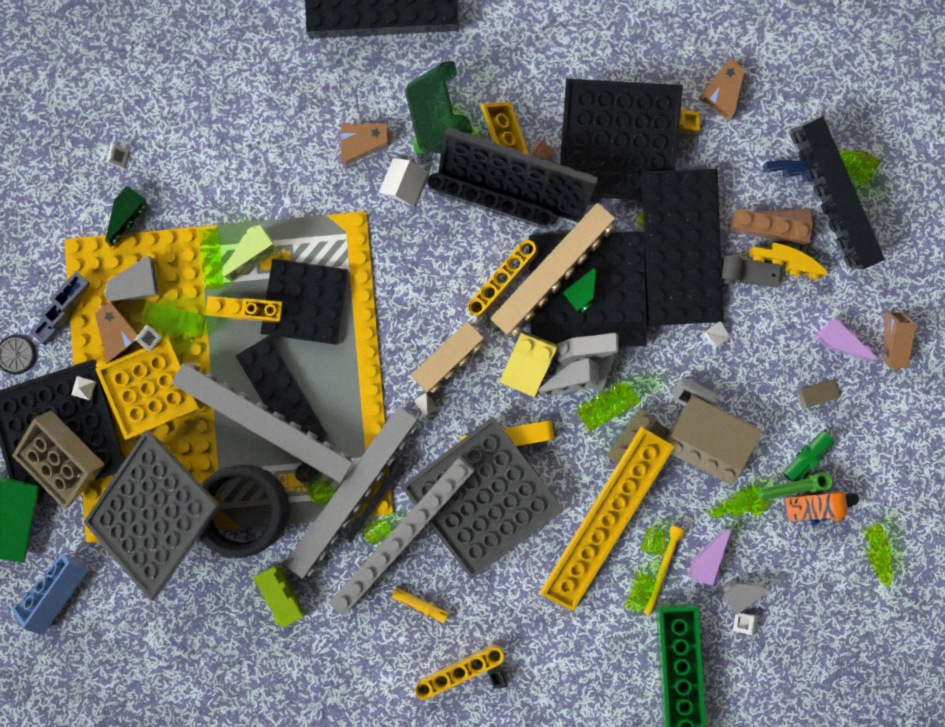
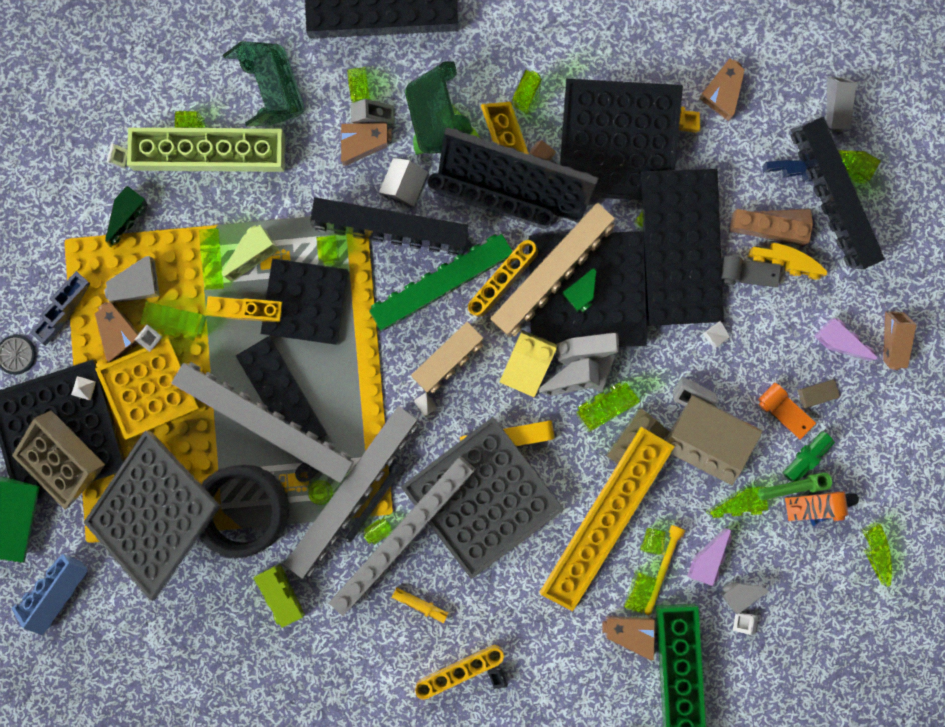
(188, 119): none -> clear neon green brick
(206, 149): none -> yellowish green brick
(274, 79): none -> clear green windscreen
(328, 249): none -> clear neon green brick
(358, 84): none -> clear neon green slope
(372, 112): none -> light grey slope
(388, 226): none -> black brick
(441, 282): none -> green brick
(527, 91): none -> clear neon green slope
(631, 633): none -> medium nougat slope
(776, 401): none -> orange door
(840, 103): none -> light grey slope

